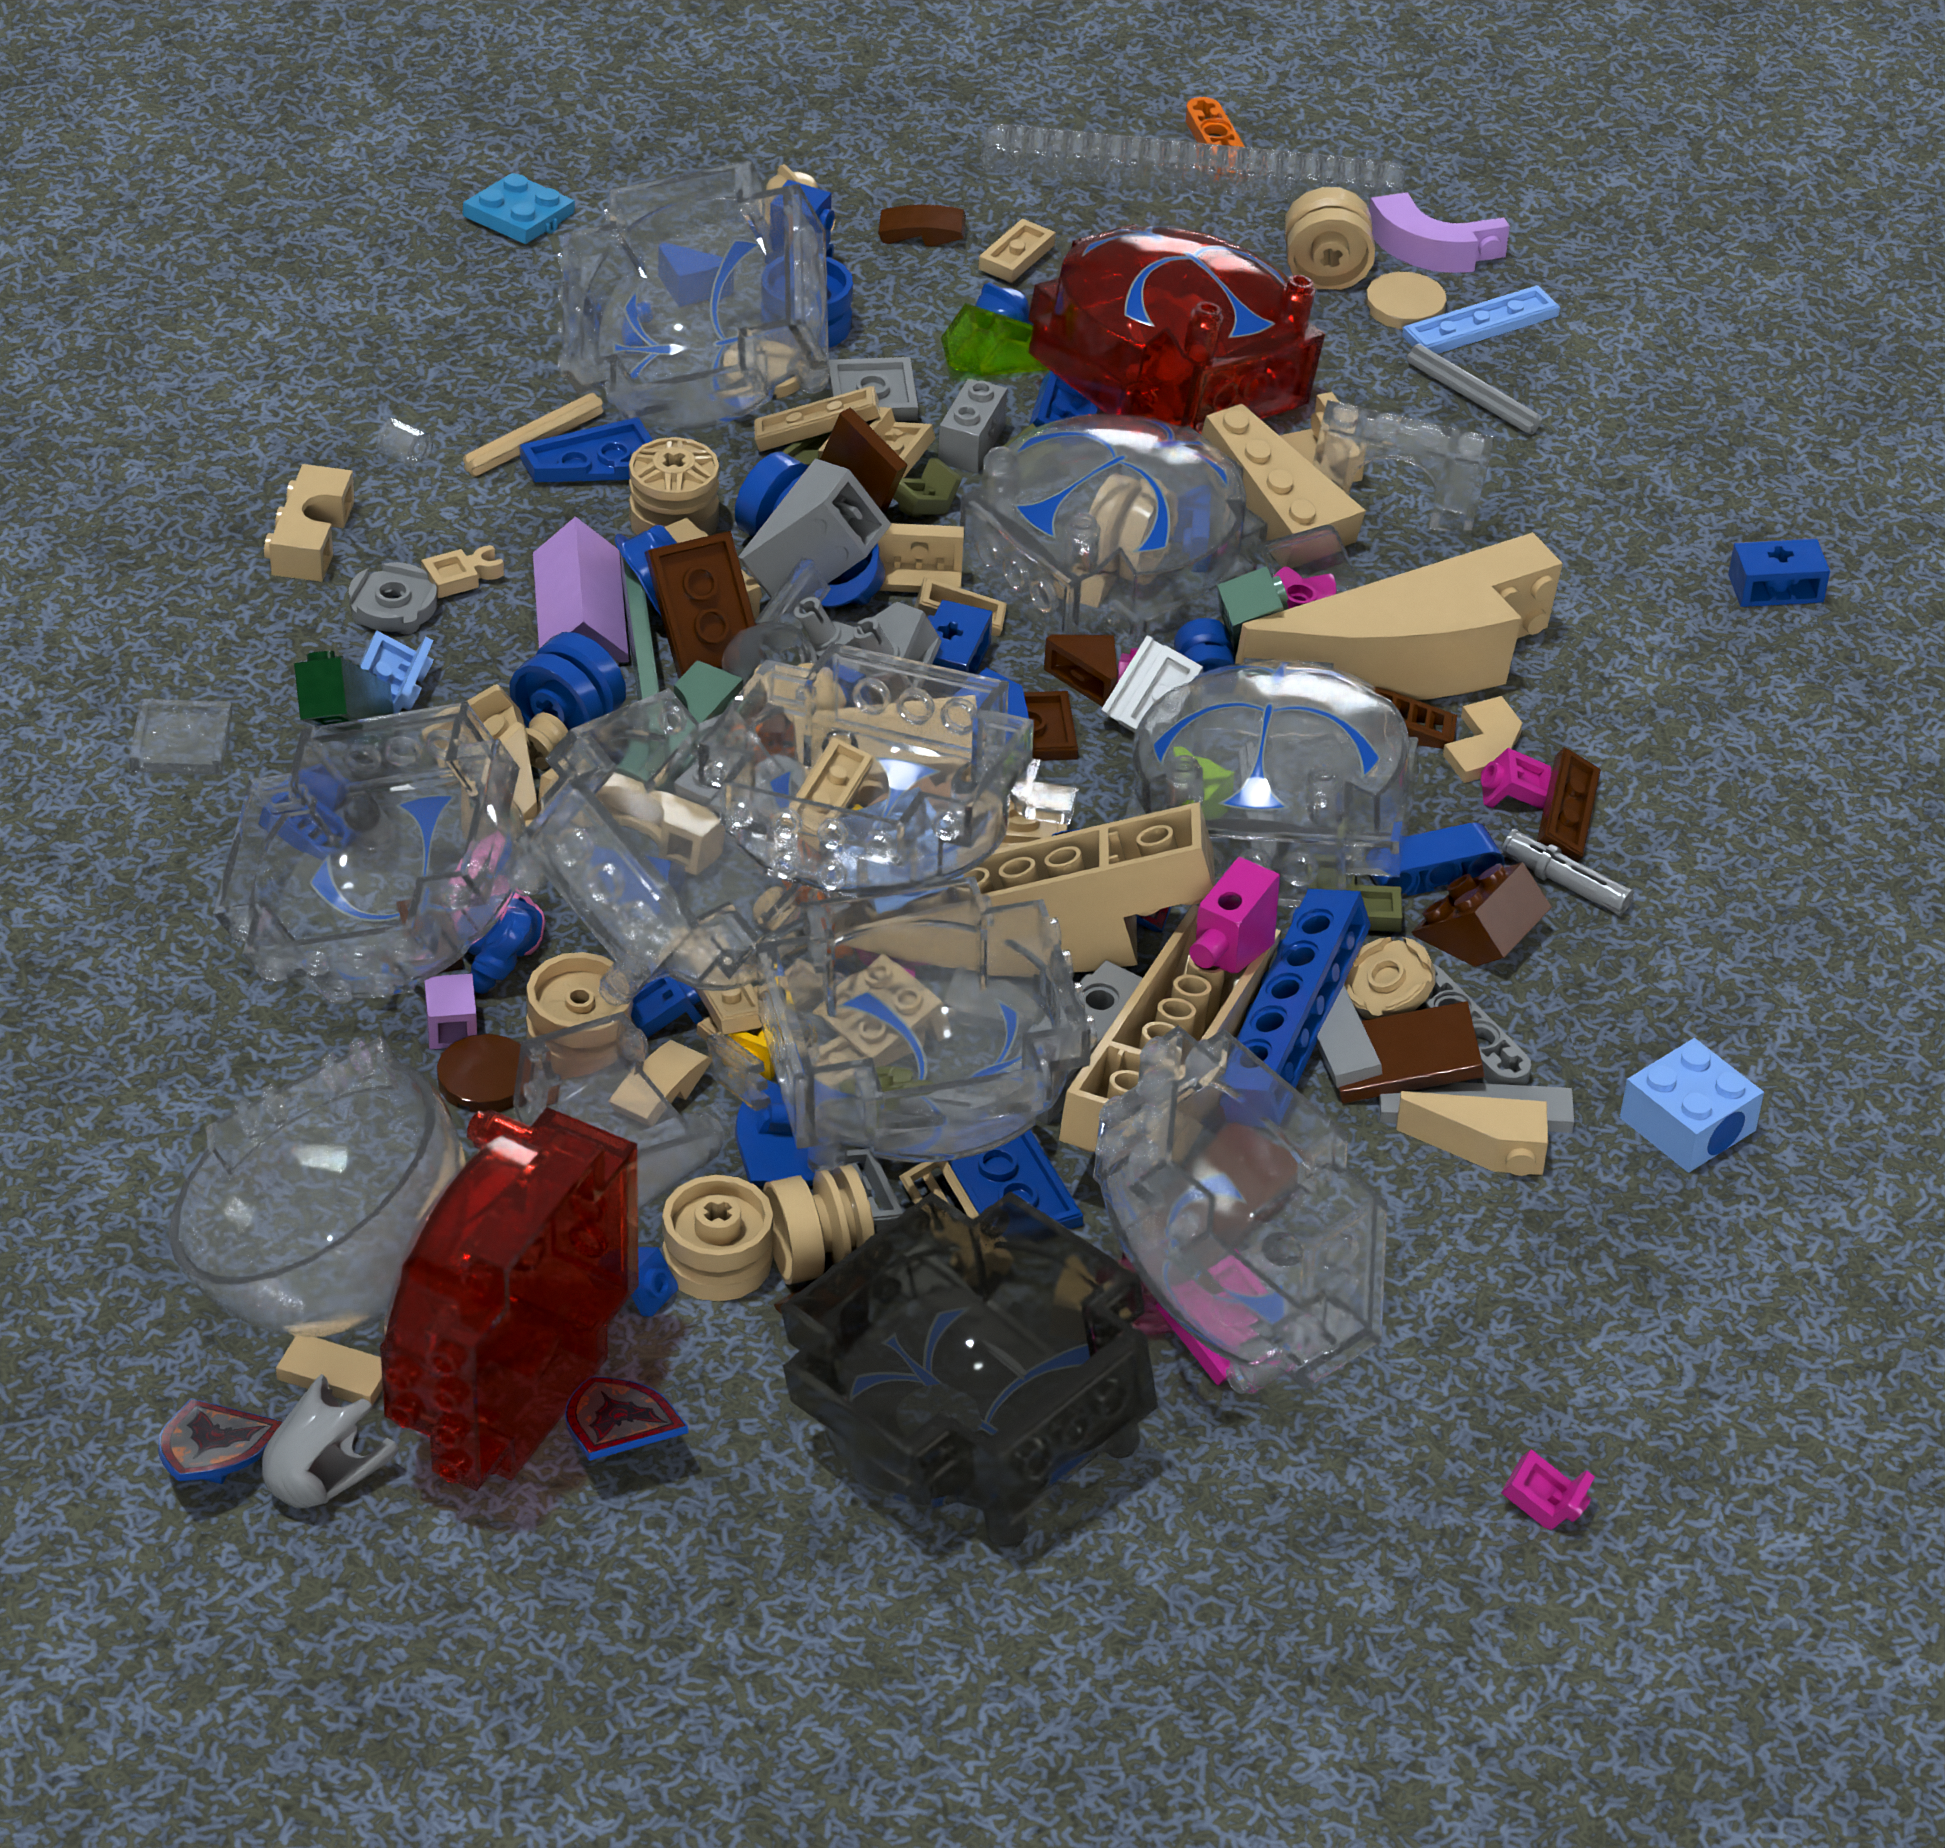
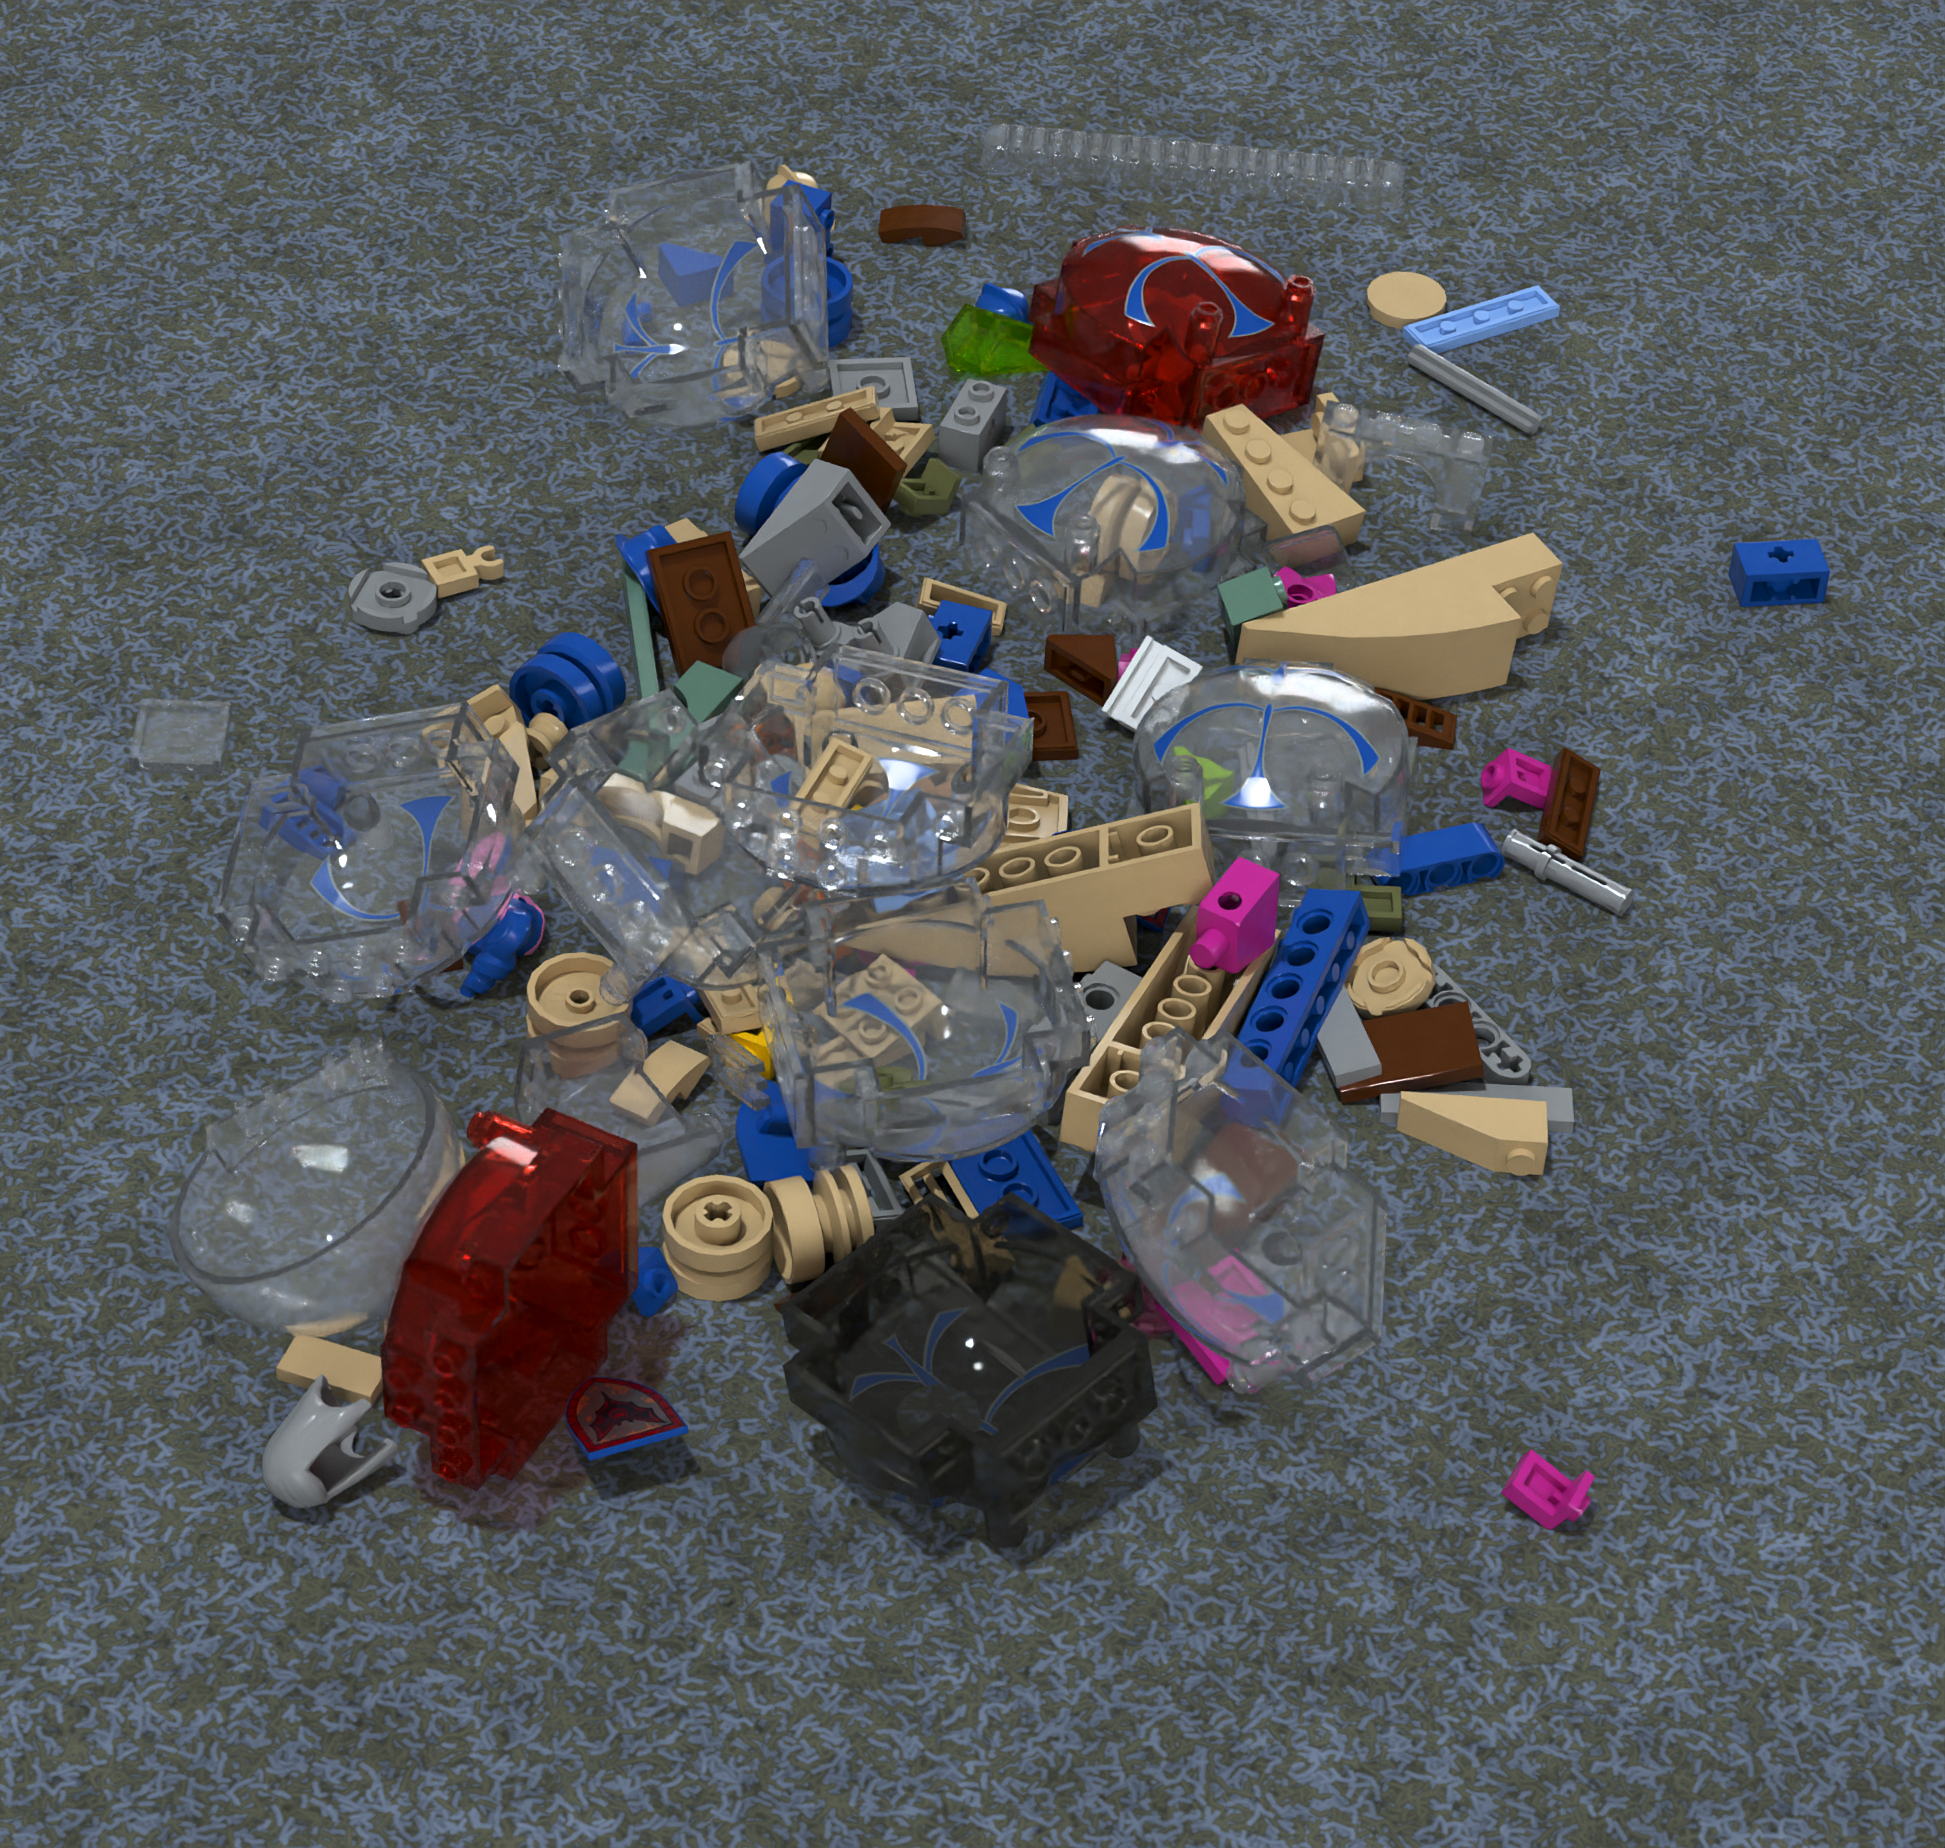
(212, 1441): shield -> none
(303, 529): tan arch -> none
(339, 691): dark green brick -> none
(398, 666): light blue bracket -> none
(404, 442): clear beam -> none
(450, 1009): lavender brick -> none
(479, 1072): reddish brown tile -> none
(519, 208): dark azure plate -> none
(550, 425): tan axle -> none
(580, 588): lavender slope -> none
(586, 454): blue wing -> none
(673, 482): tan wheel -> none
(921, 552): tan bracket -> none
(1016, 250): tan plate -> none
(1043, 800): clear tile -> none
(1205, 643): blue wheel -> none
(1218, 123): orange beam -> none
(1329, 238): tan wheel -> none
(1432, 243): lavender arch -> none
(1484, 914): reddish brown slope -> none
(1494, 729): tan tile -> none
(1691, 1105): light blue brick -> none

